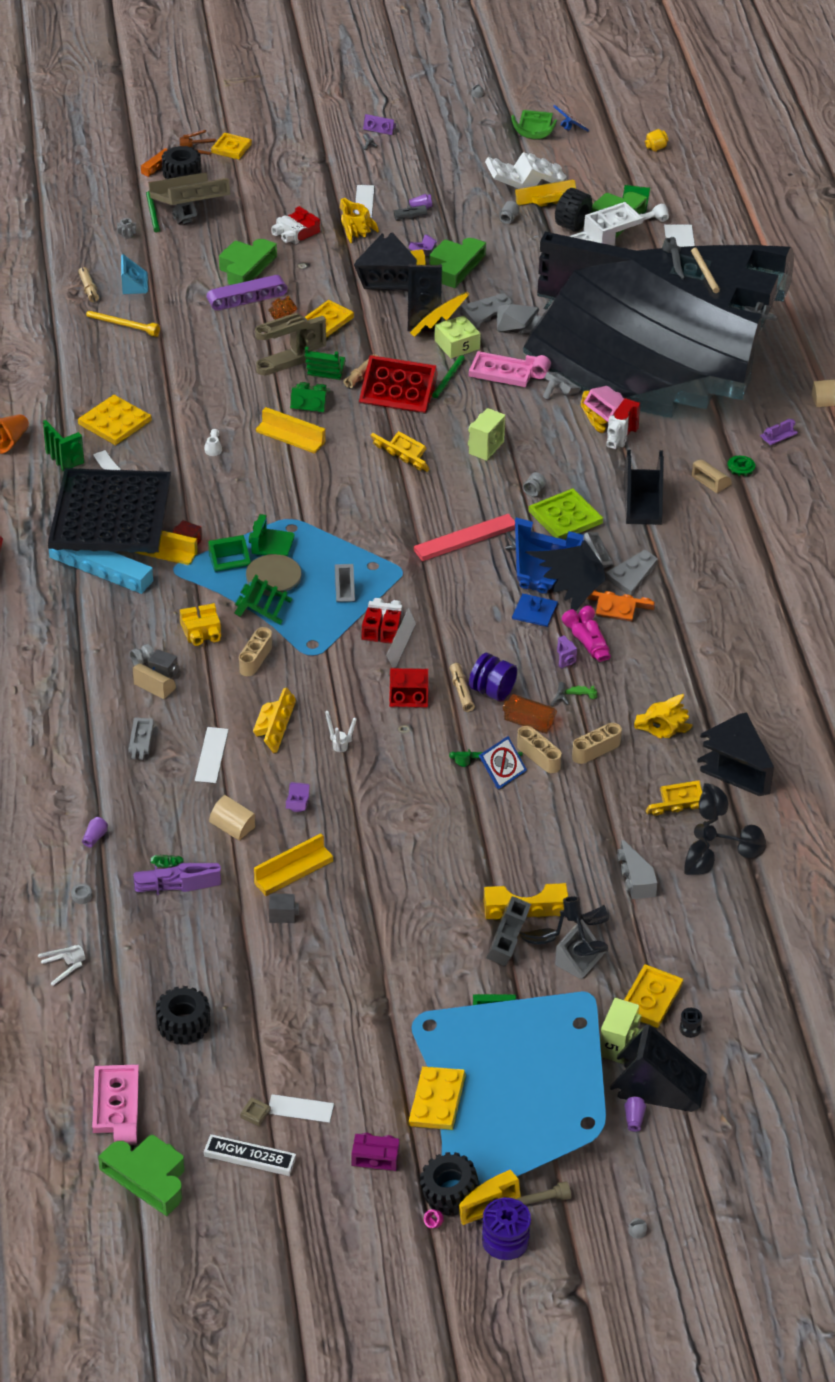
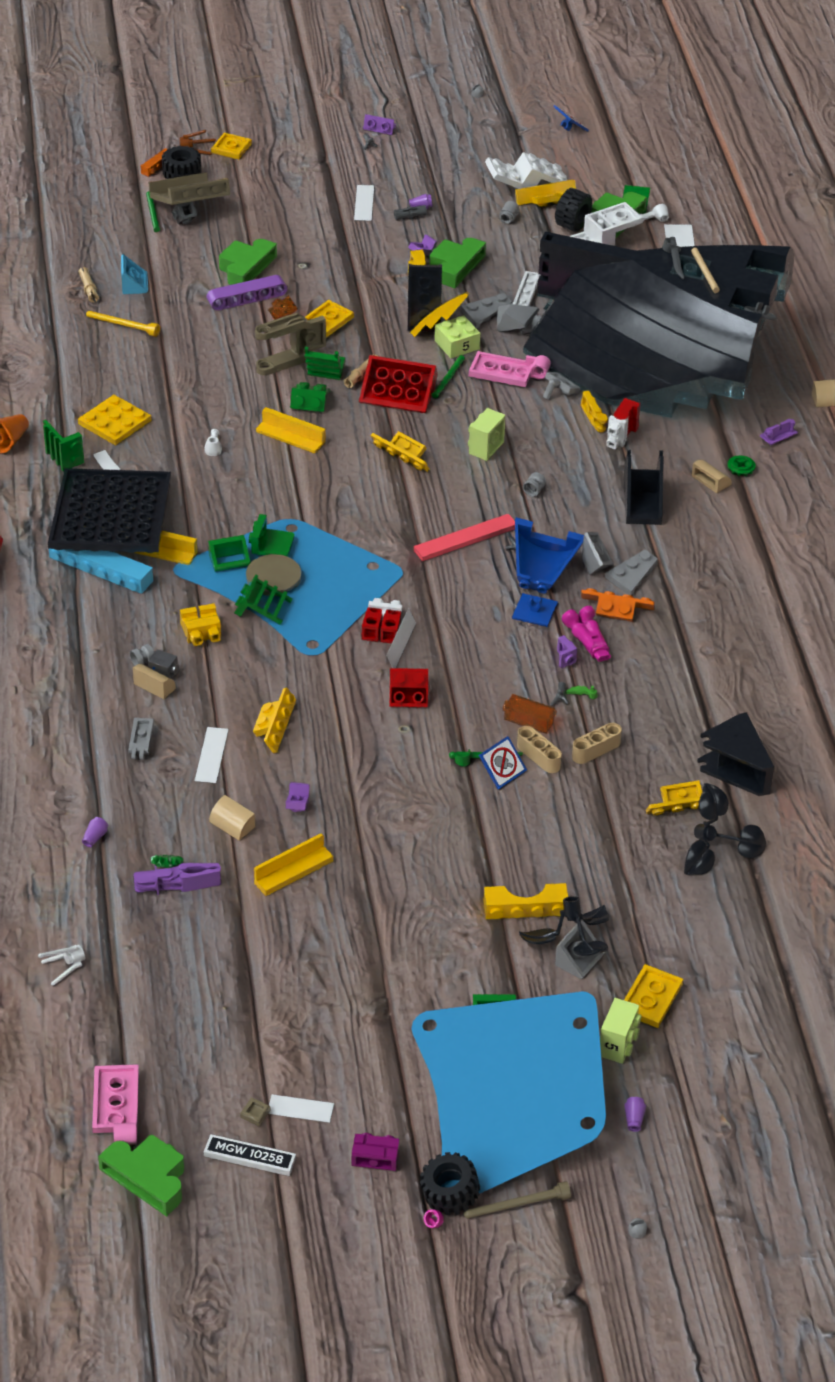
(81, 893): light grey tile -> none
(126, 228): light grey gear -> none
(183, 1027): black tyre -> none
(189, 529): clear red brick -> none
(255, 651): tan beam -> none
(282, 908): flat silver brick -> none
(296, 226): hips -> none
(340, 739): white plant -> none
(344, 582): light grey slope -> none
(356, 223): yellow piece -> none
(385, 264): black ladder -> none
(437, 1098): yellow plate -> none
(460, 682): tan pin -> none
(493, 677): dark purple wheel -> none
(500, 1186): yellow slope -> none
(506, 1228): dark purple wheel -> none
(508, 931): dark grey arch -> none
(527, 289): none -> white tile
(534, 124): bright green piece -> none
(565, 513): lime plate -> none
(576, 569): black piece -> none
(603, 401): bright pink torso -> none
(639, 874): light grey slope -> none
(656, 140): yellow head -> none
(659, 1073): black ladder -> none
(668, 715): yellow piece -> none
(690, 1022): black wheel -> none

